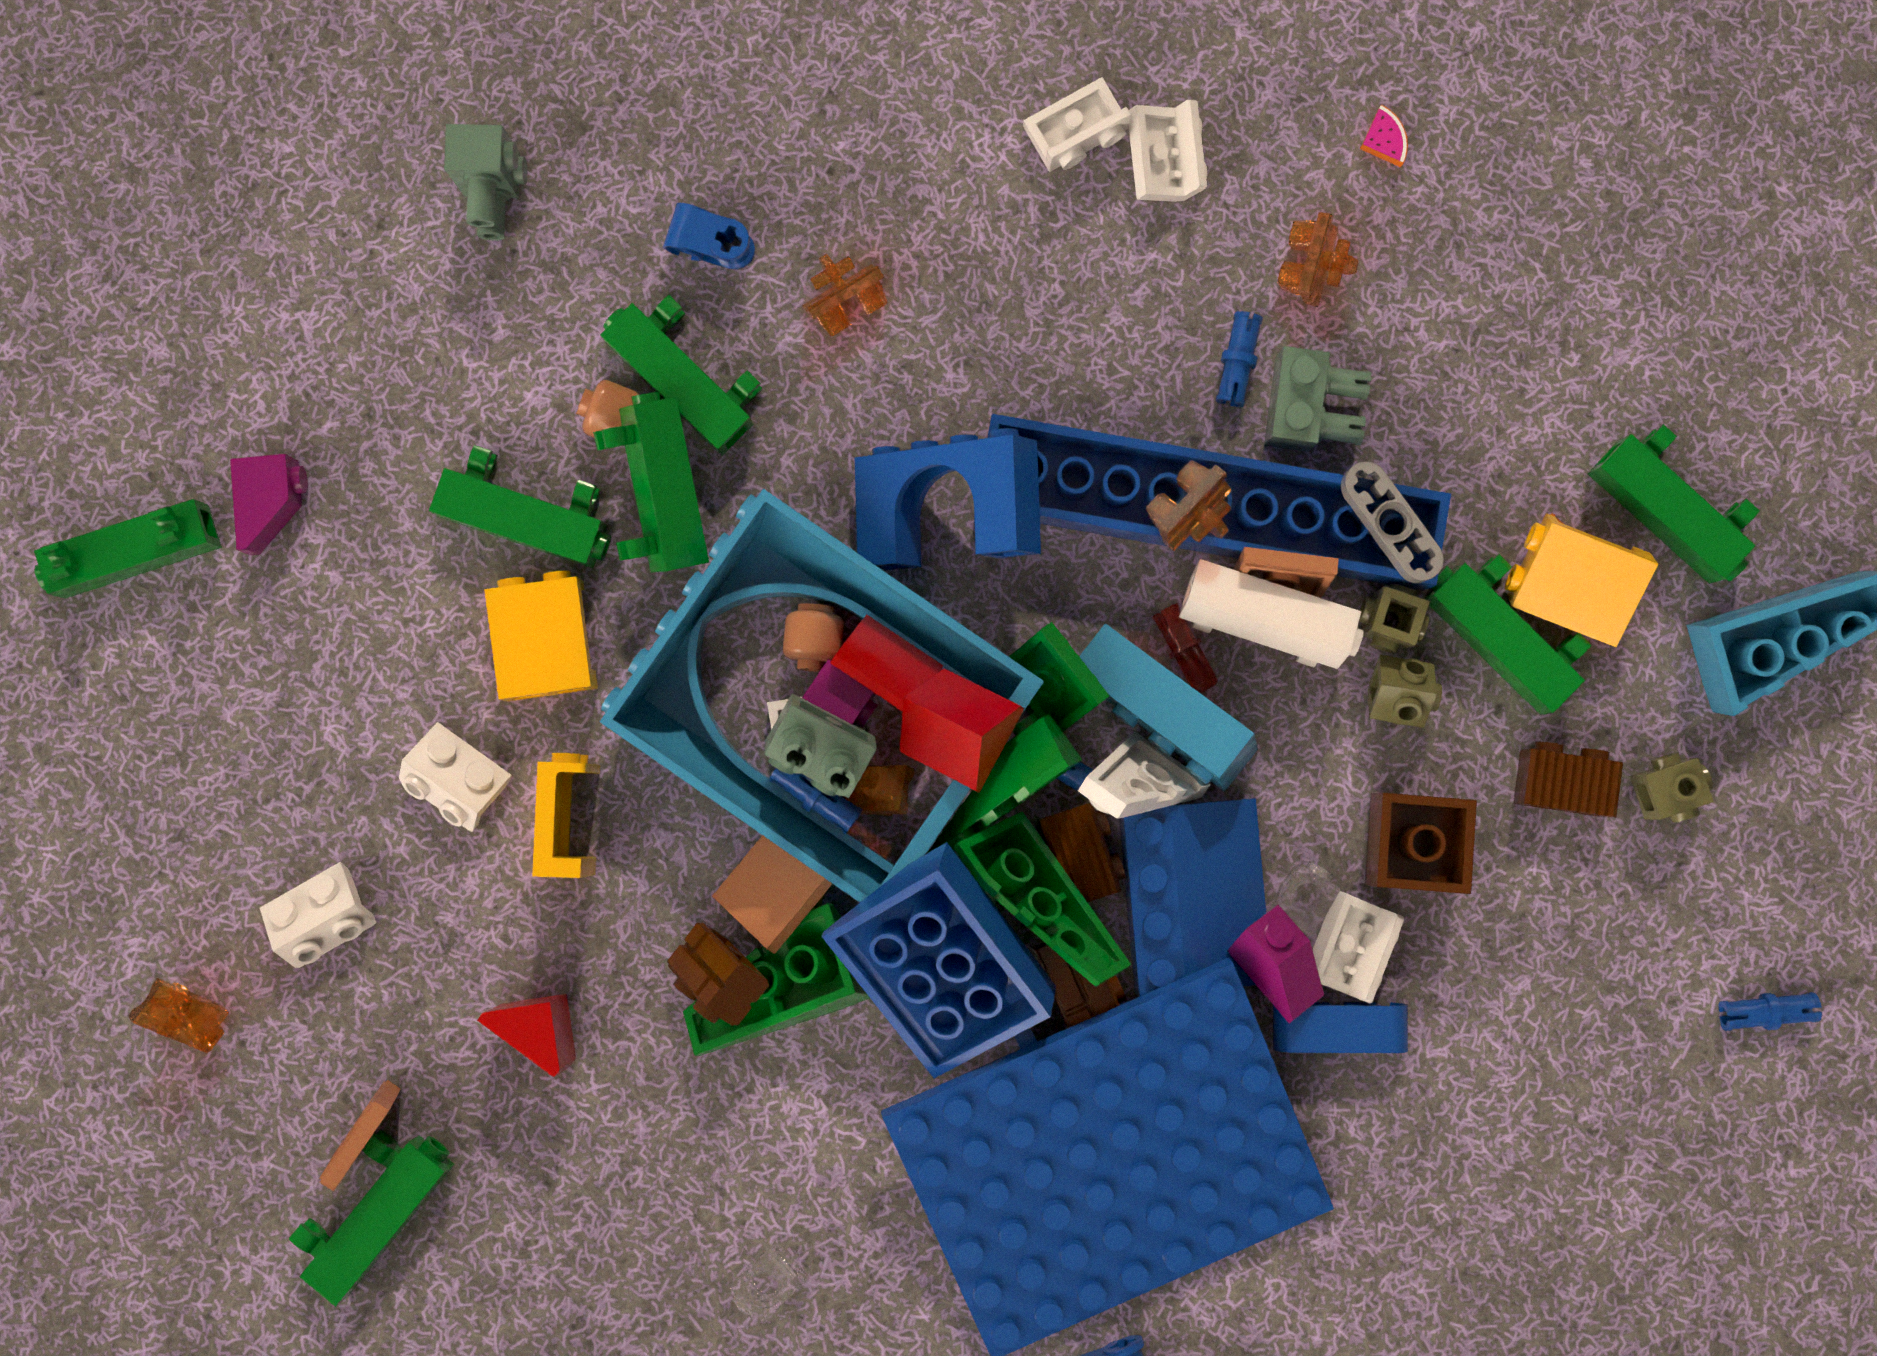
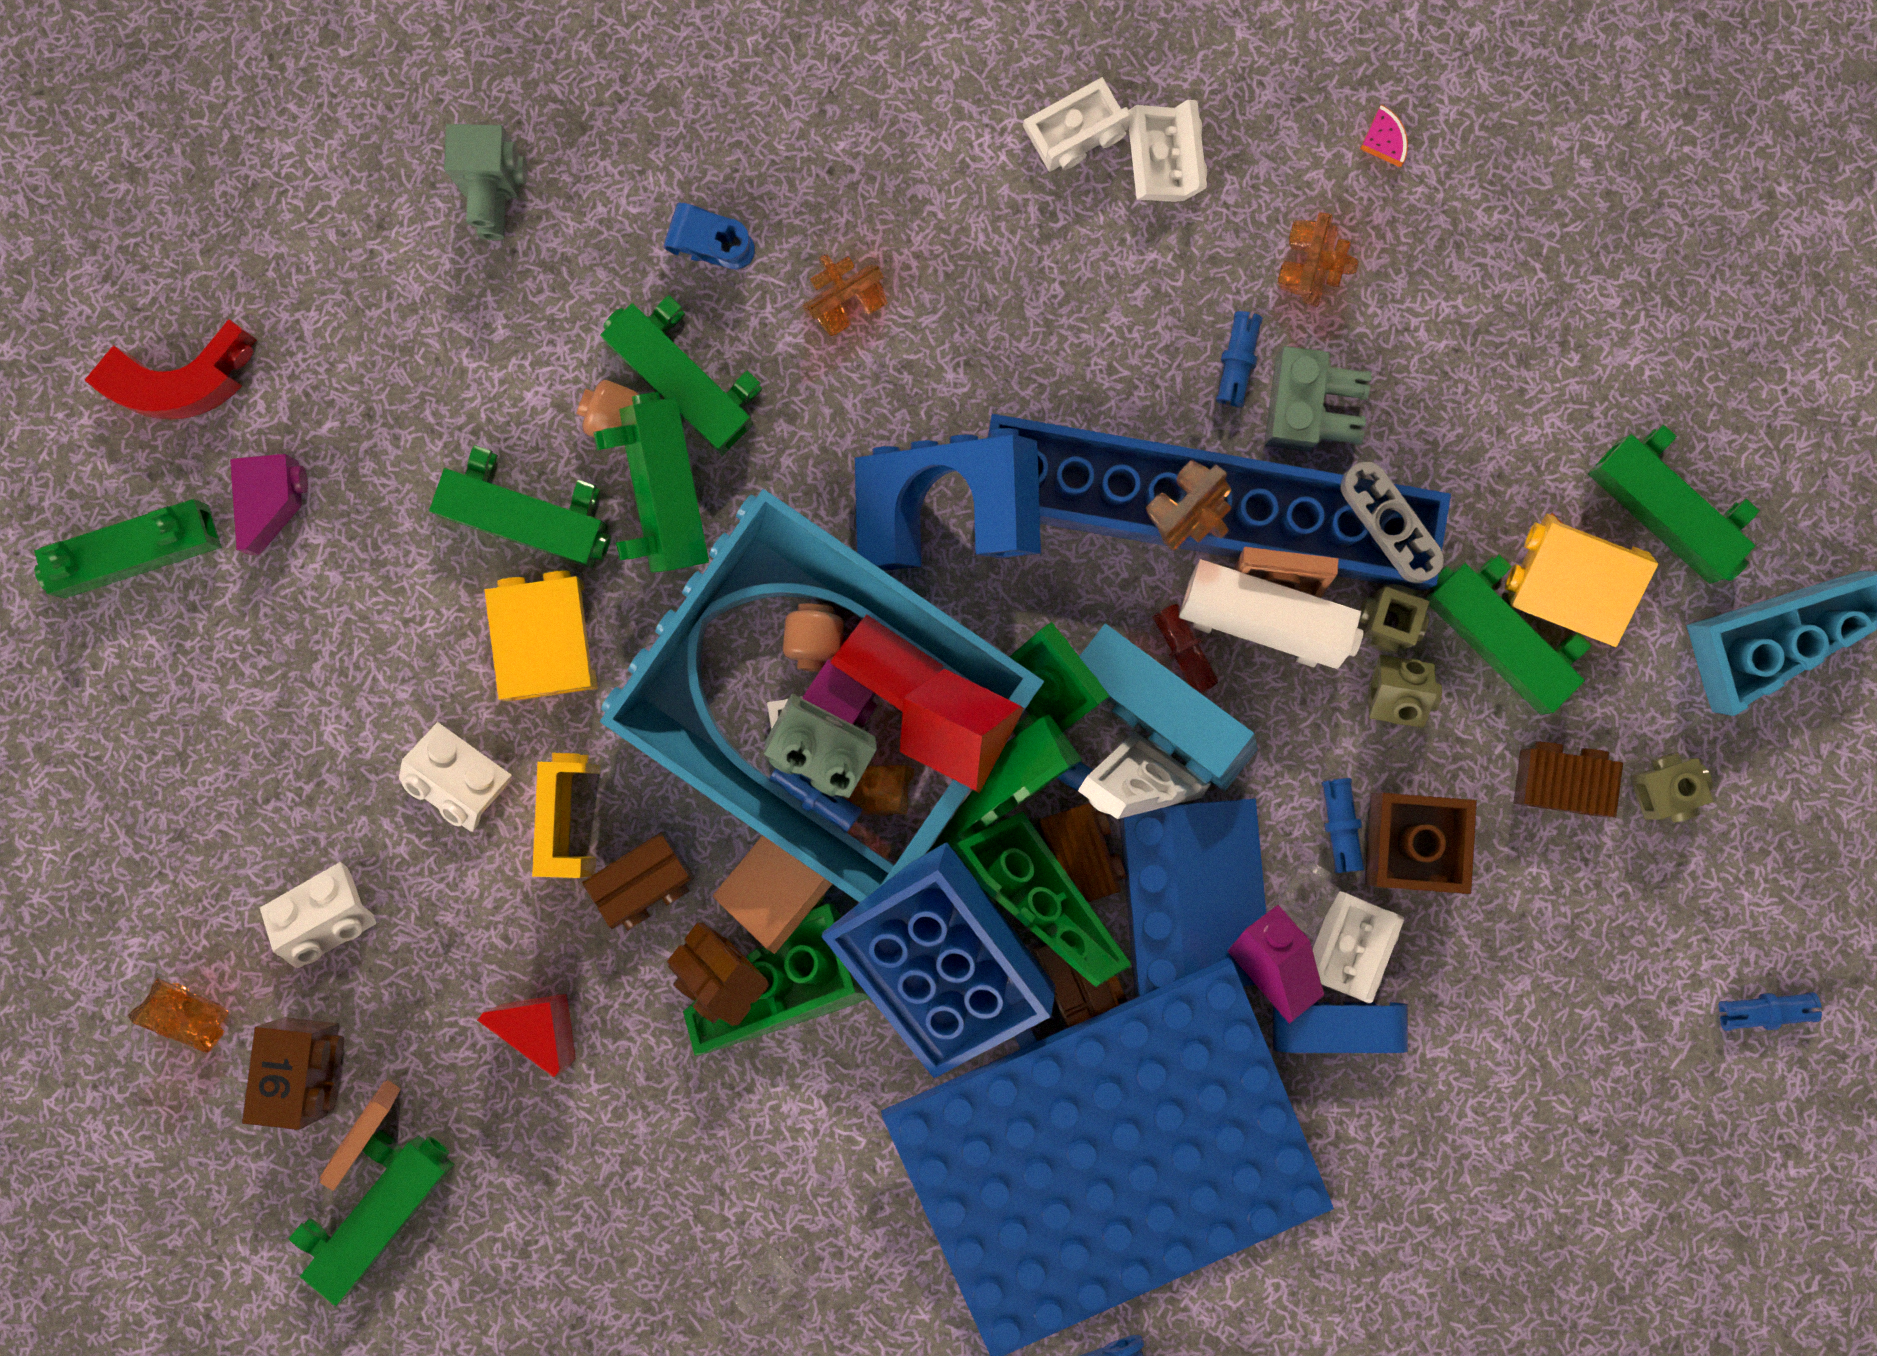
(178, 392): none -> red arch
(292, 1073): none -> reddish brown brick
(638, 881): none -> reddish brown brick
(1343, 825): none -> blue pin

